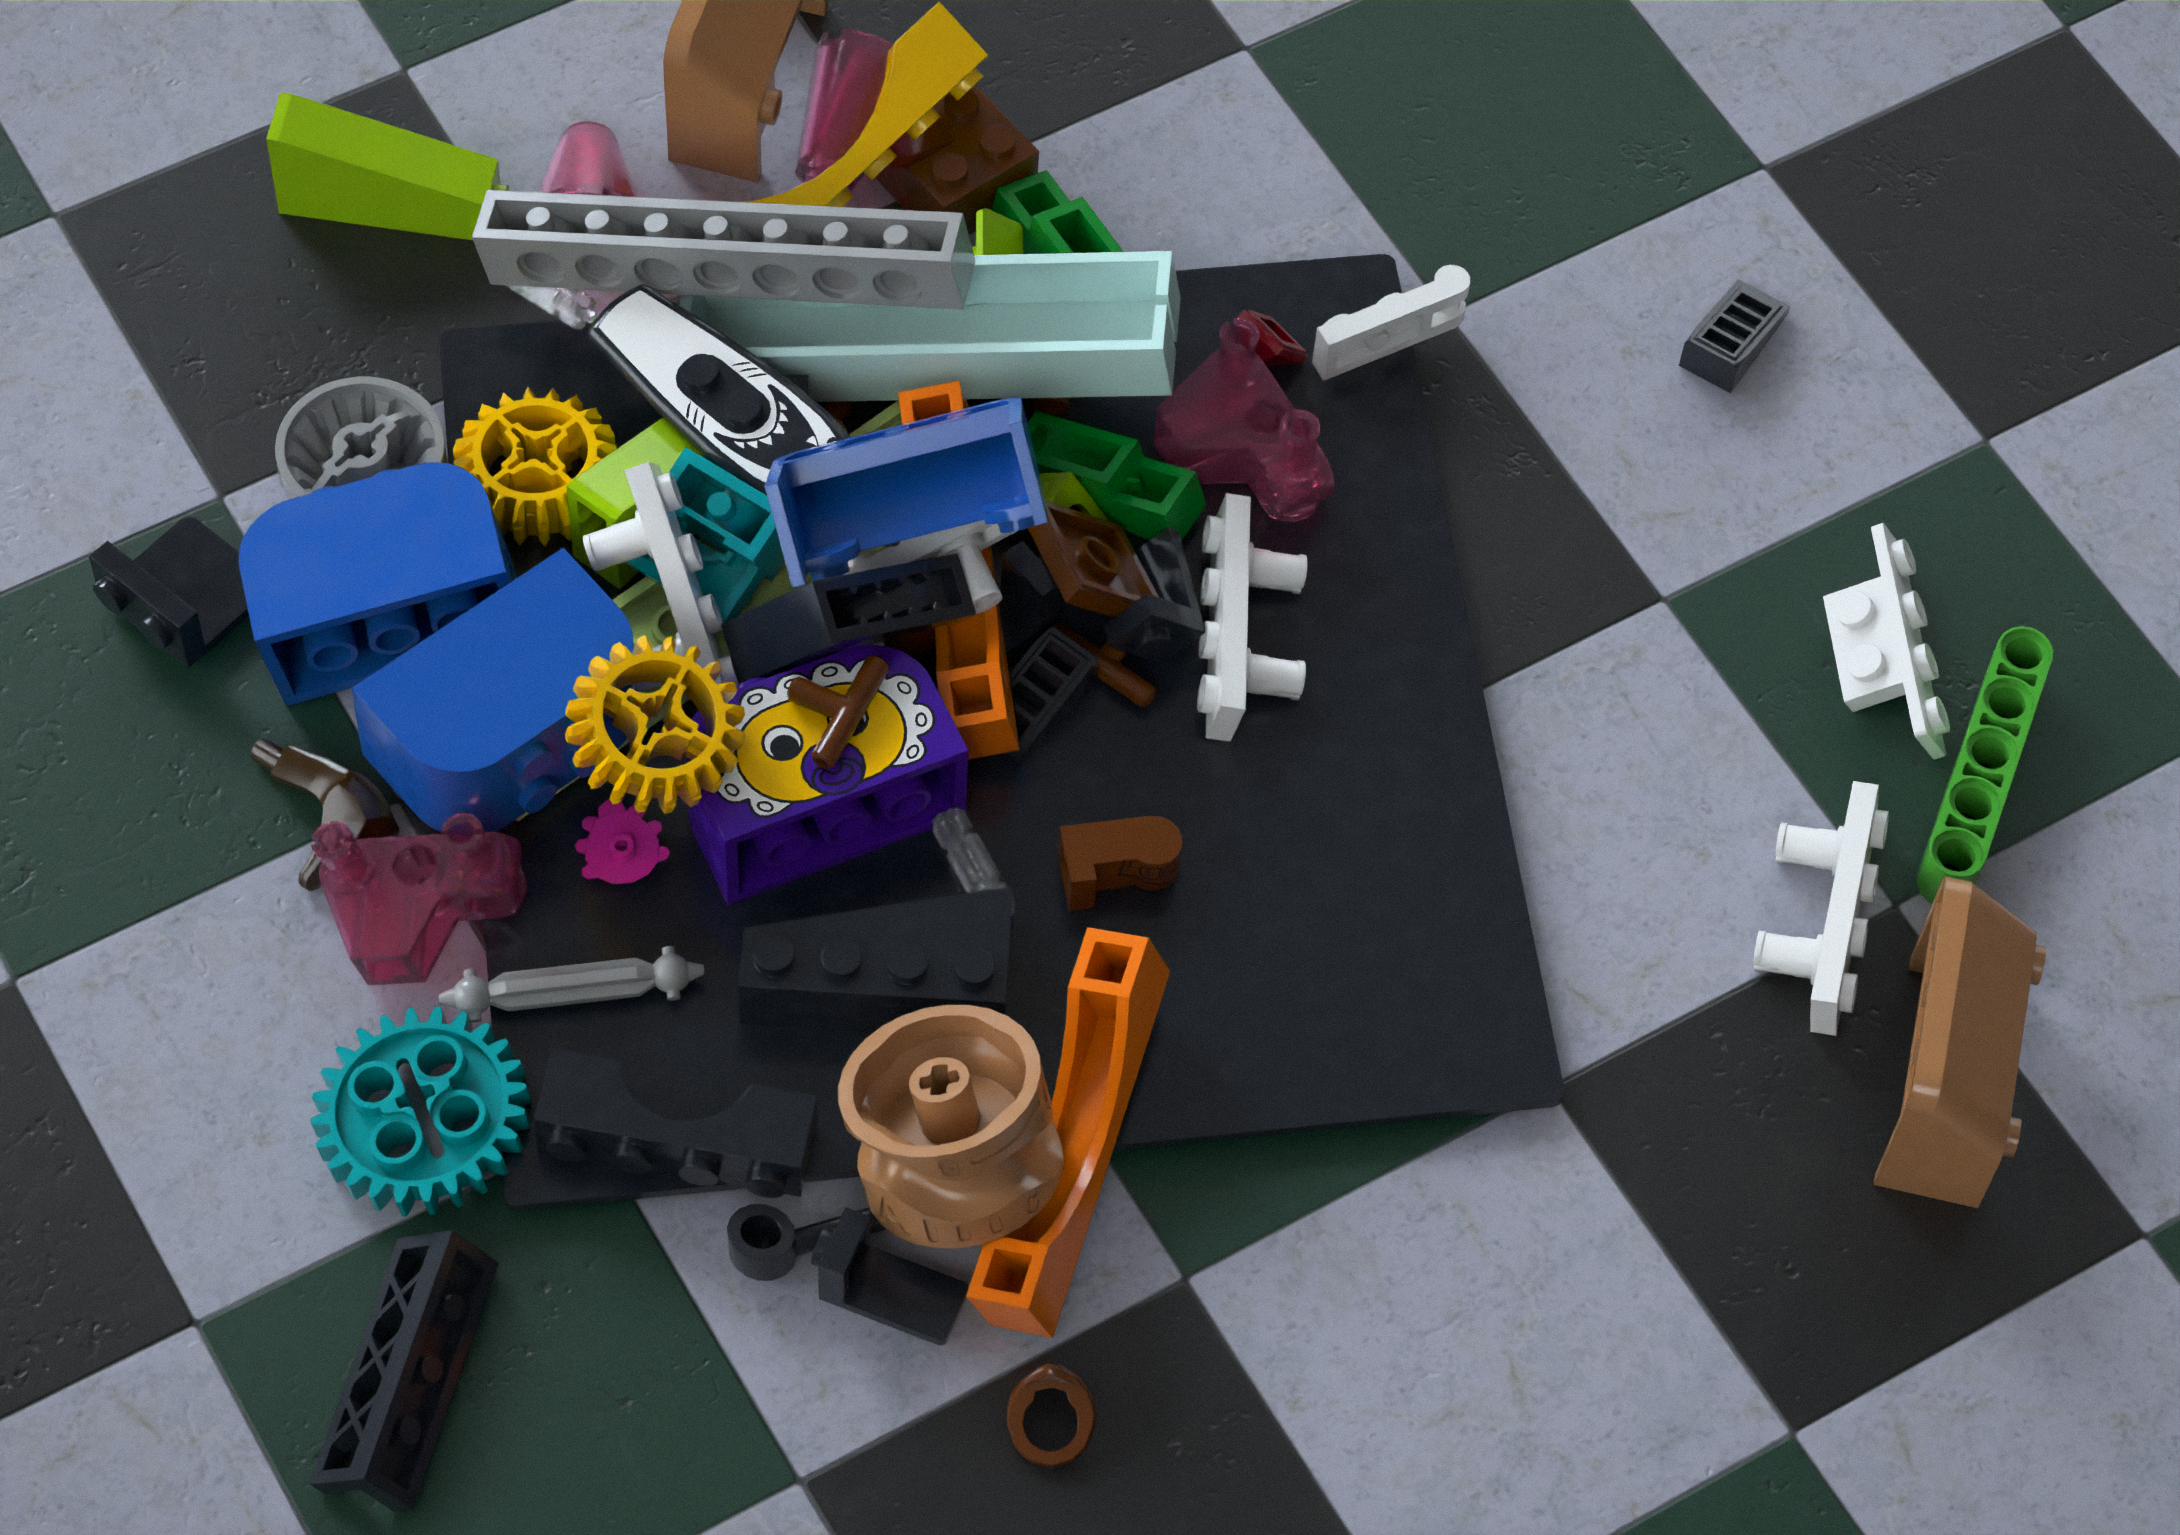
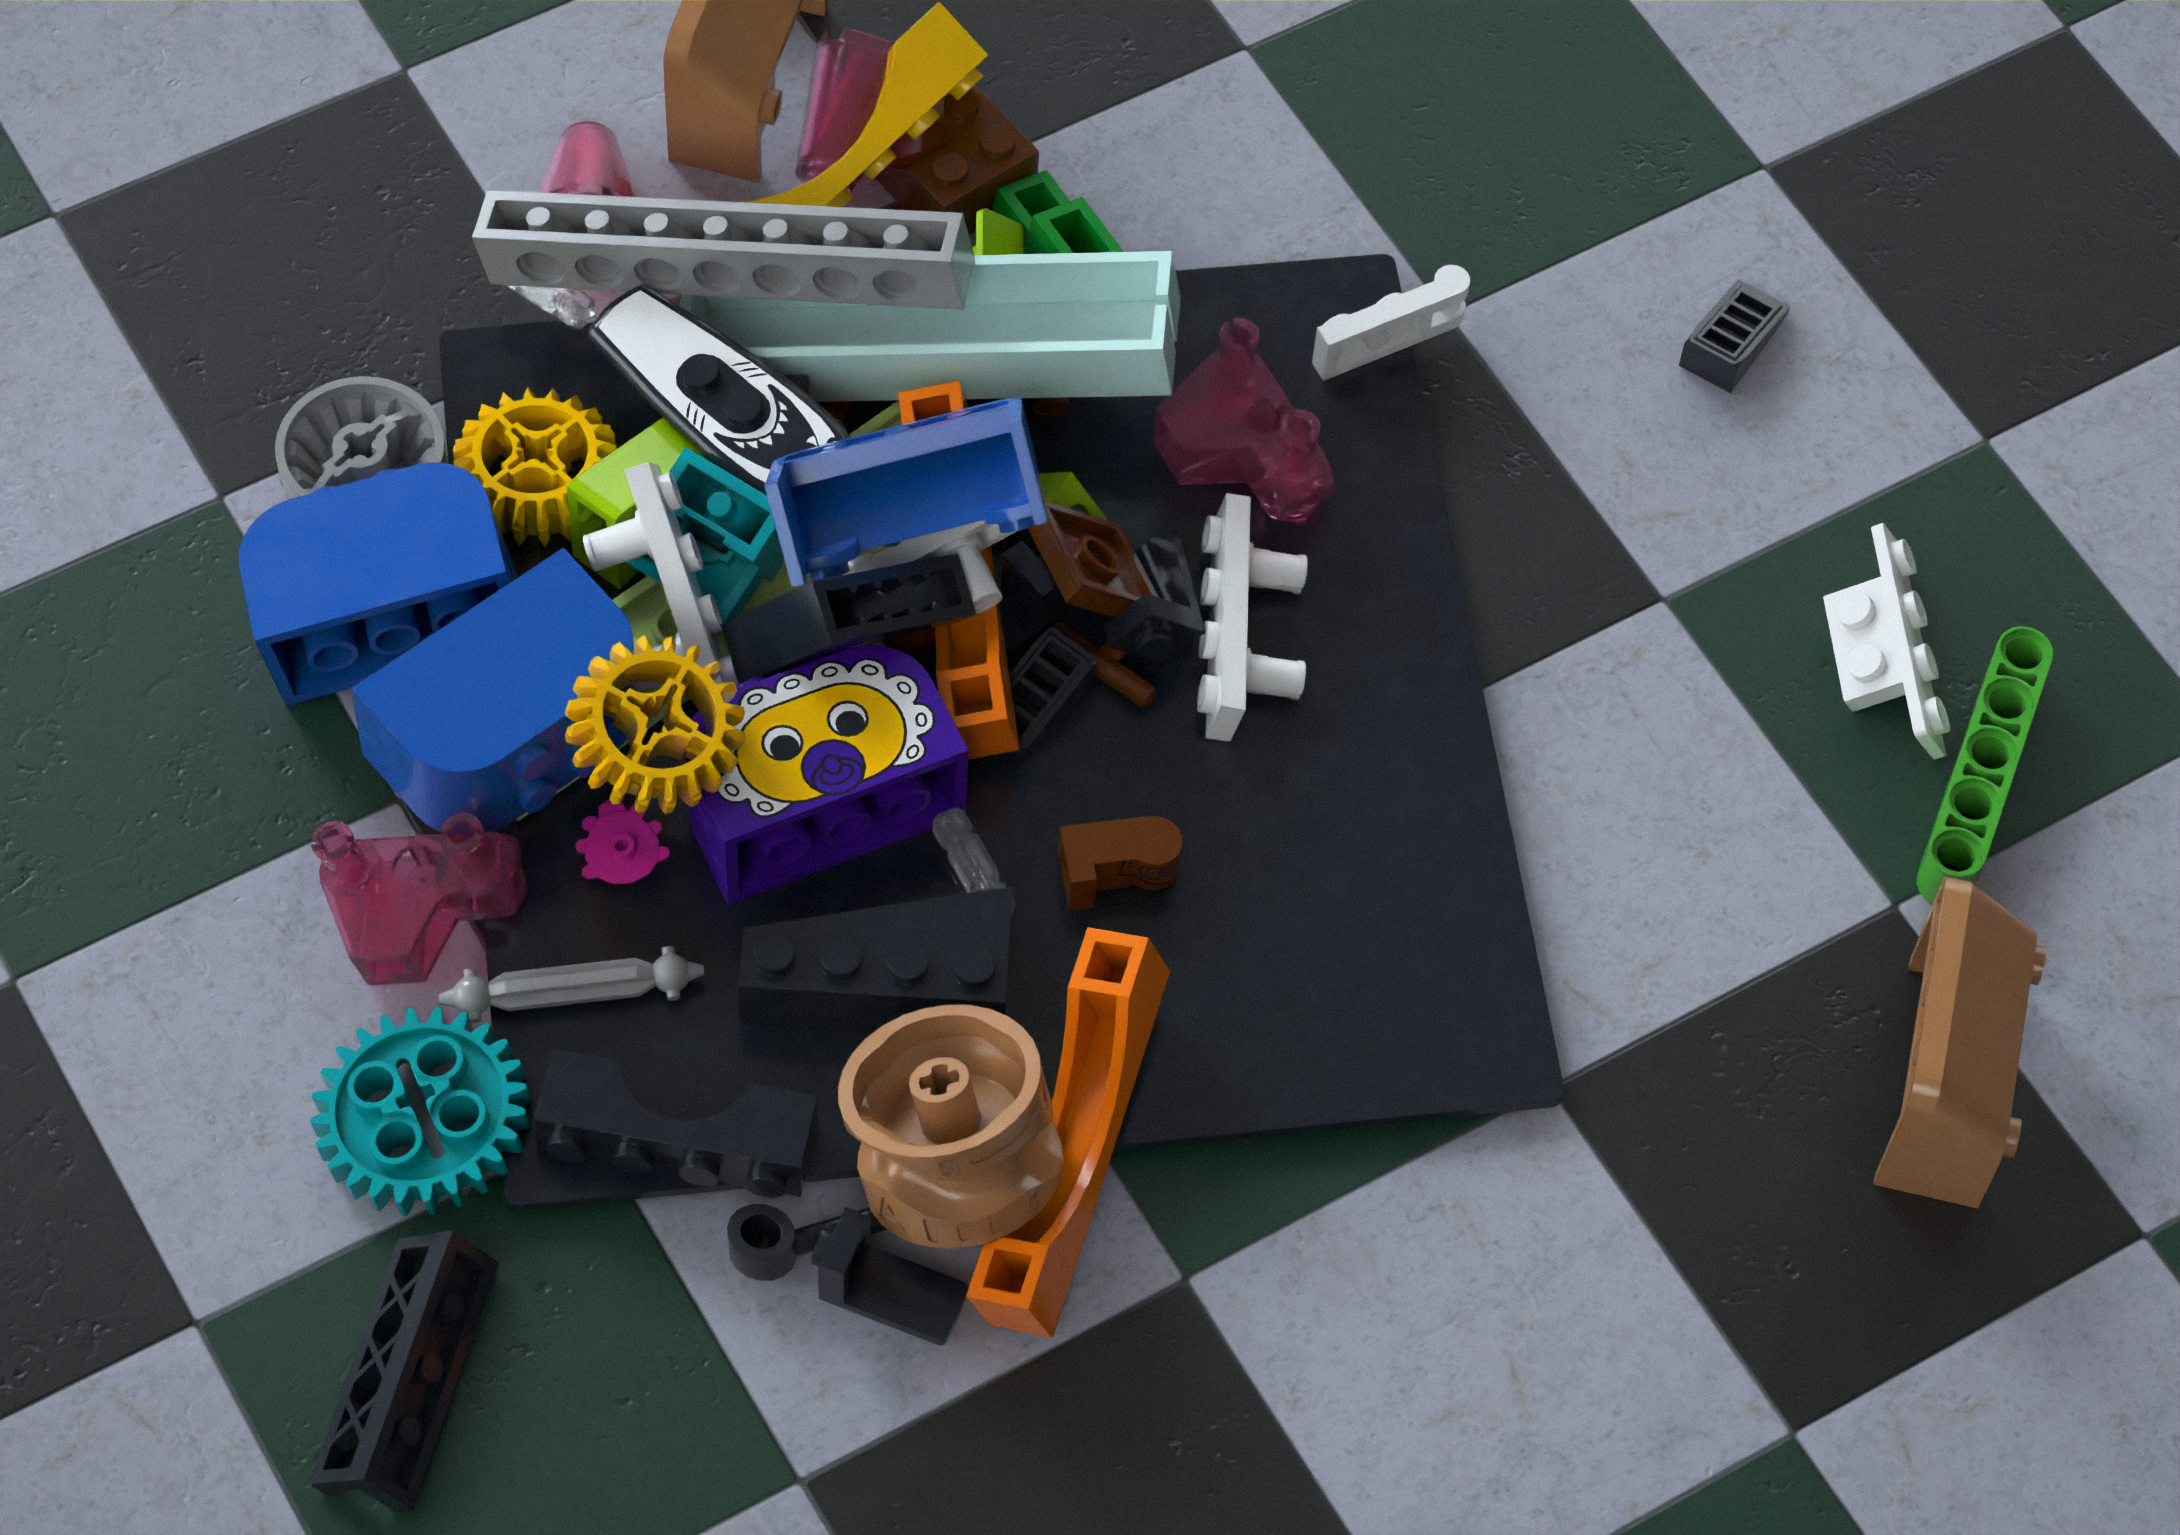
(177, 591): black bracket -> none
(341, 790): dark brown animal -> none
(374, 173): lime slope -> none
(843, 709): reddish brown piece -> none
(1023, 1395): reddish brown piece -> none
(1122, 482): green slope -> none
(1275, 343): dark red slope -> none
(1845, 934): white plate -> none

